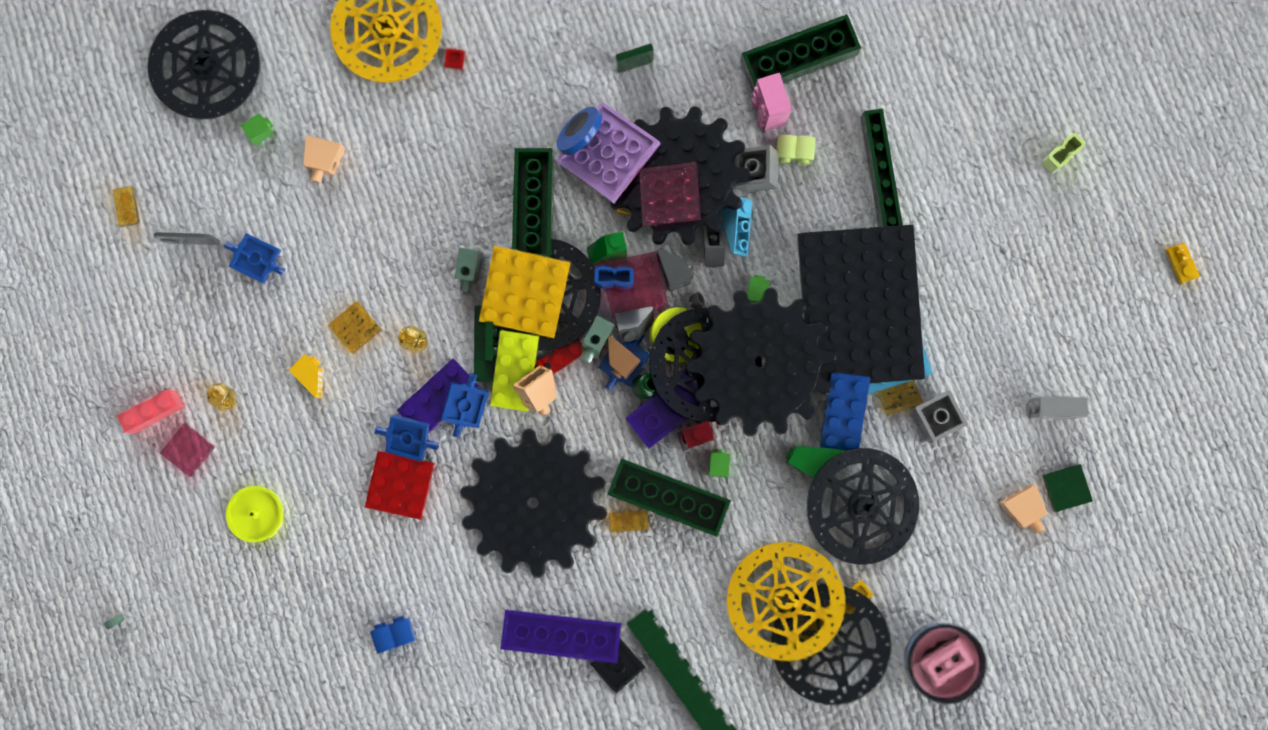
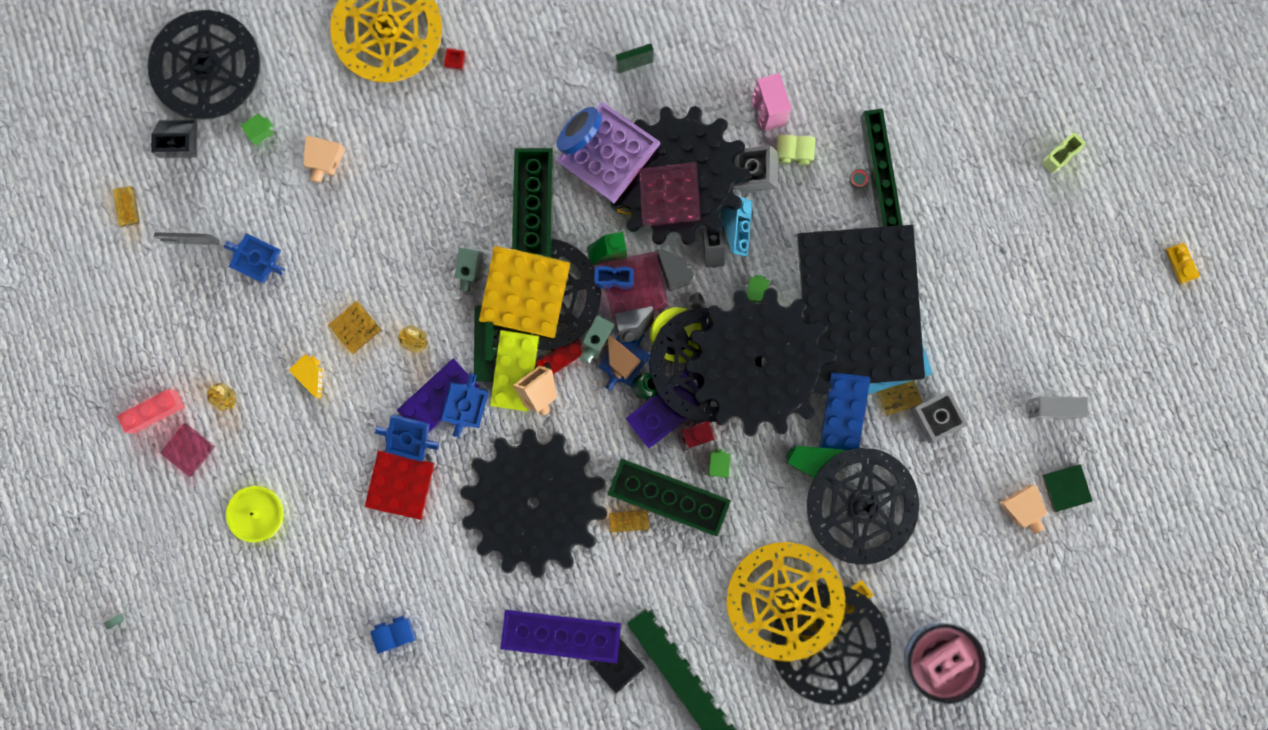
(174, 139): none -> black slope
(802, 51): dark green brick -> none
(859, 178): none -> sand green tile

